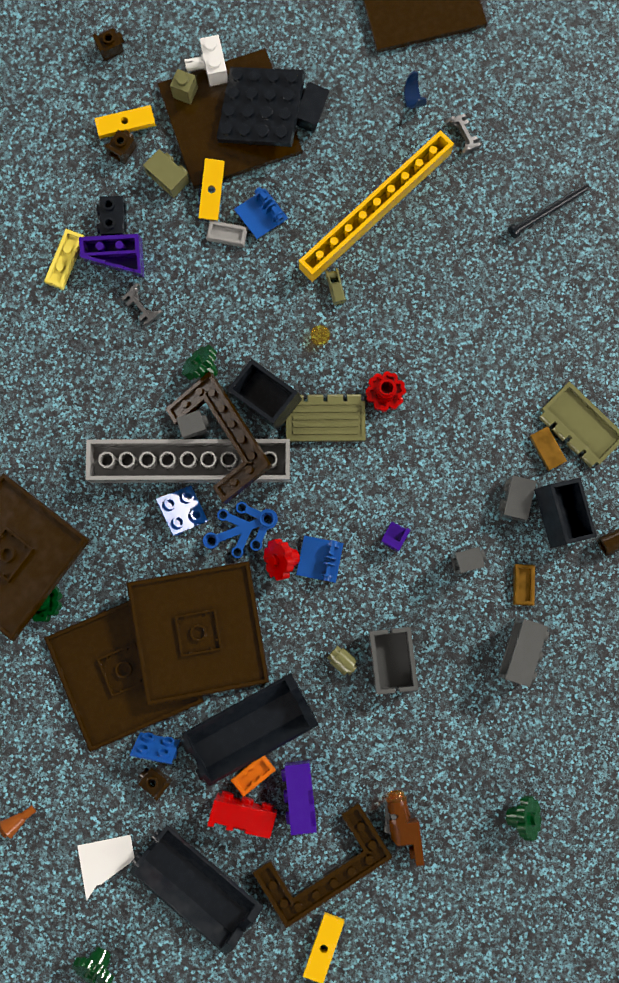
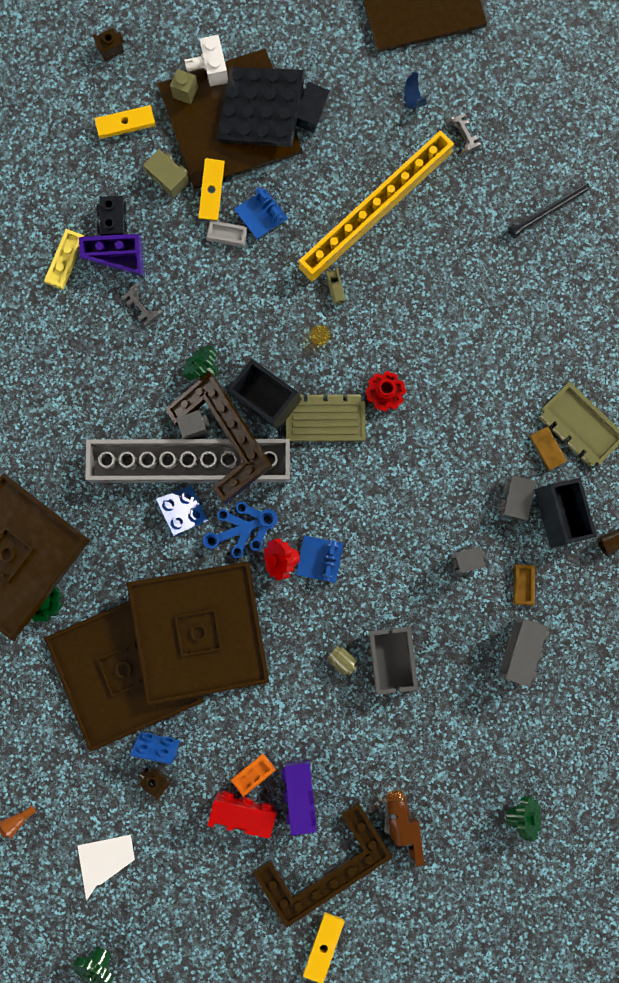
(122, 151): dark brown brick -> none
(196, 889): black panel -> none
(249, 729): black panel -> none
(395, 536): dark purple panel -> none

